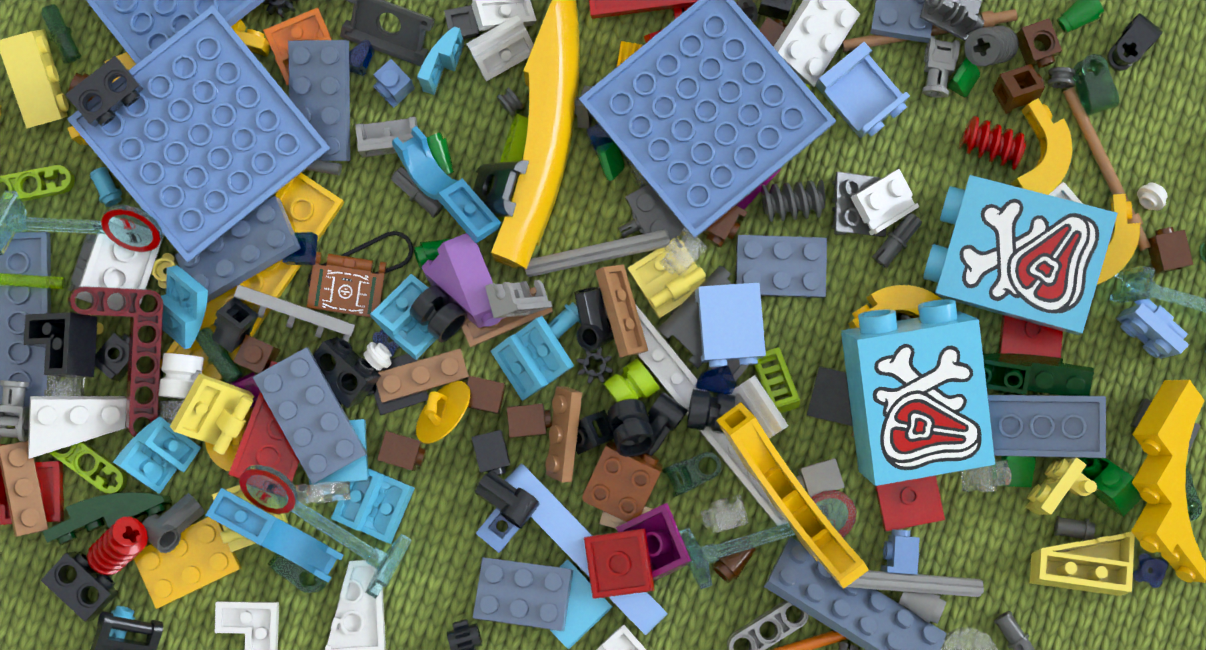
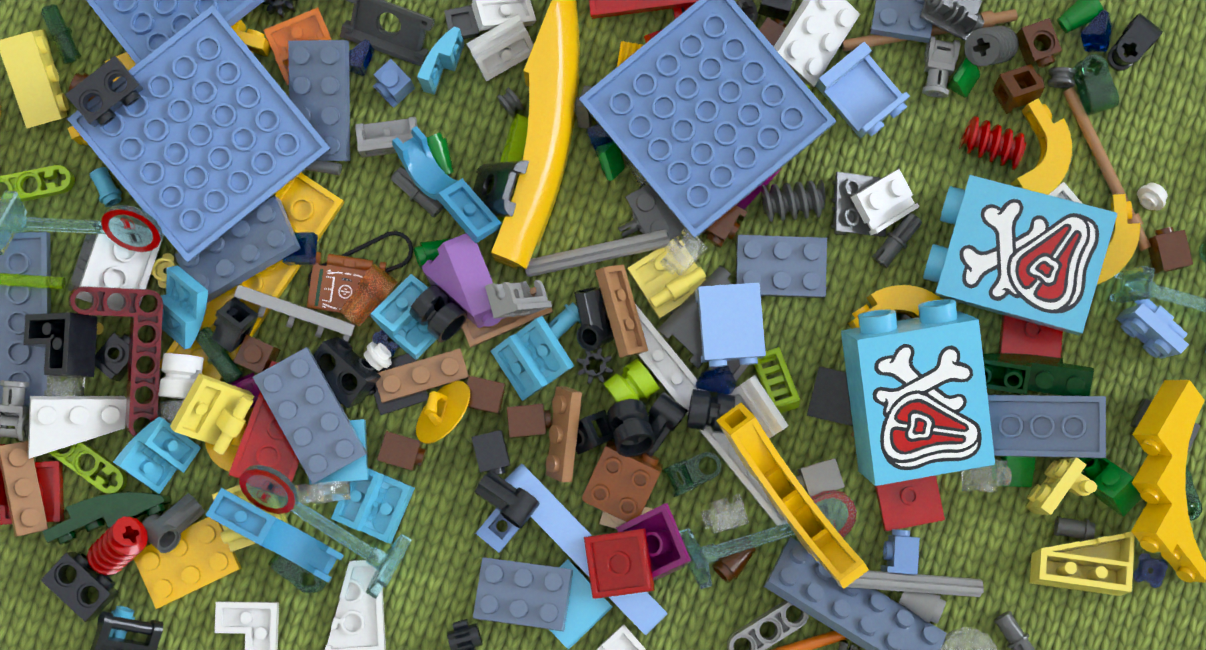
(372, 289): none -> clear orange piece
(1097, 33): none -> clear blue slope

